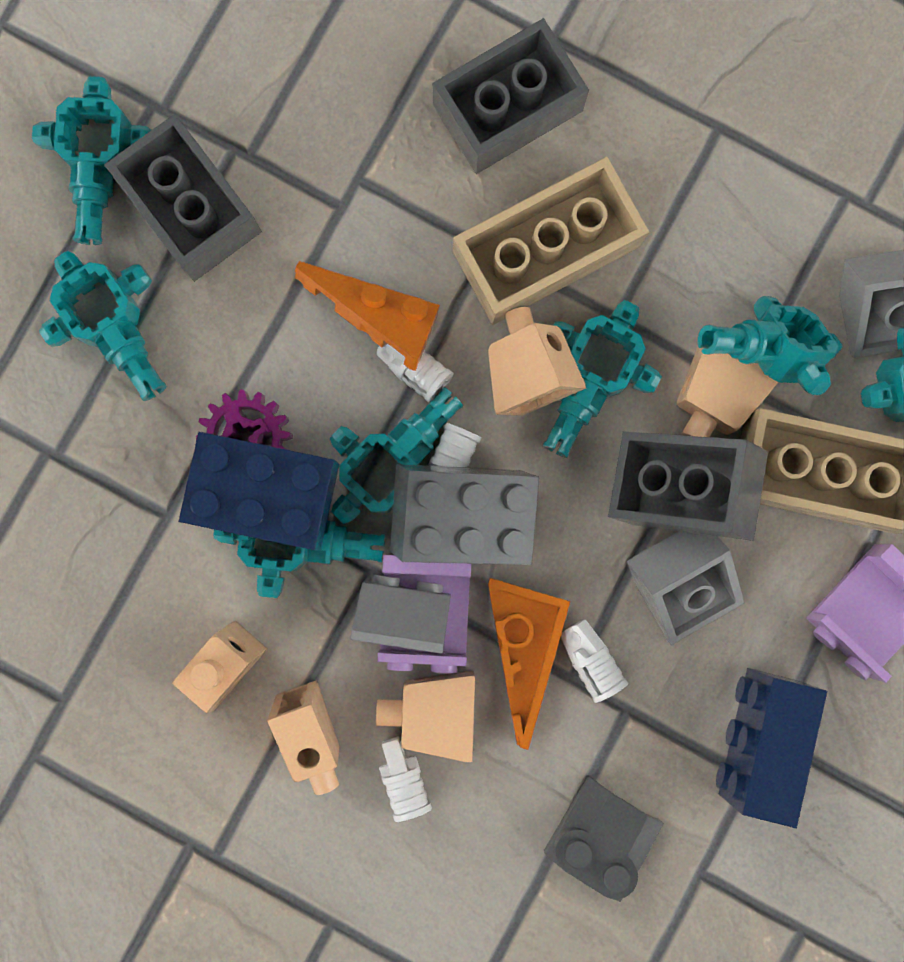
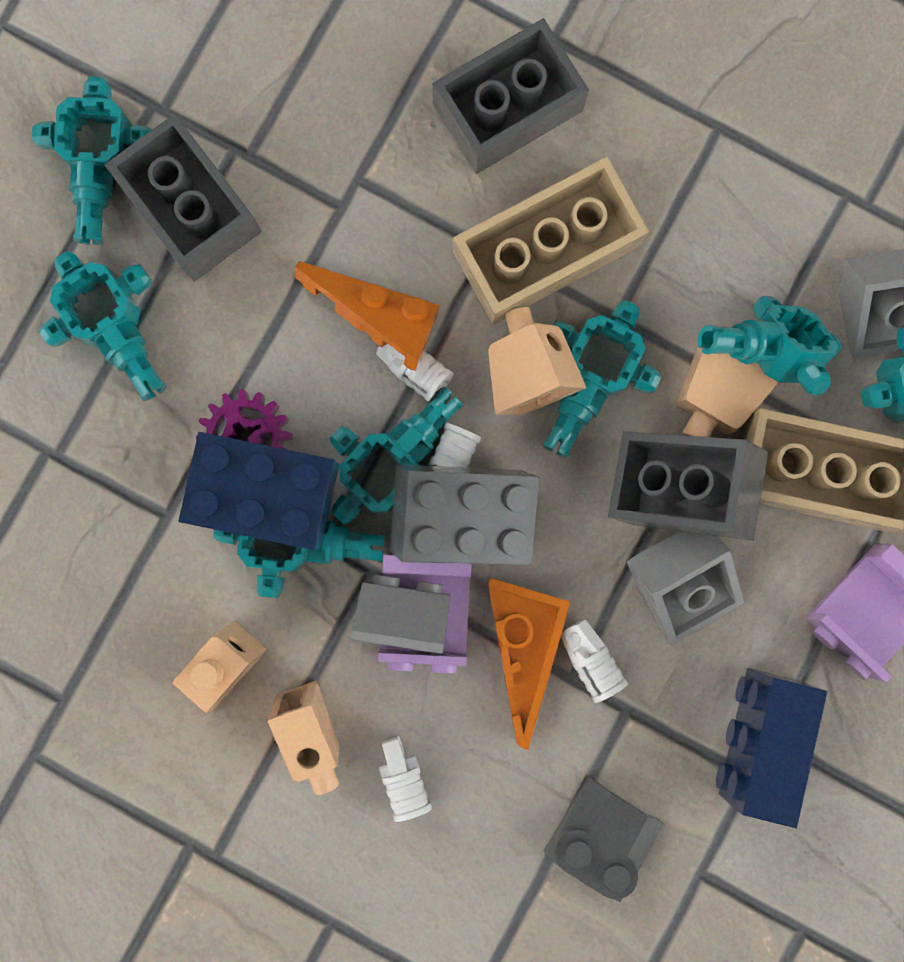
(434, 715): light nougat torso -> none

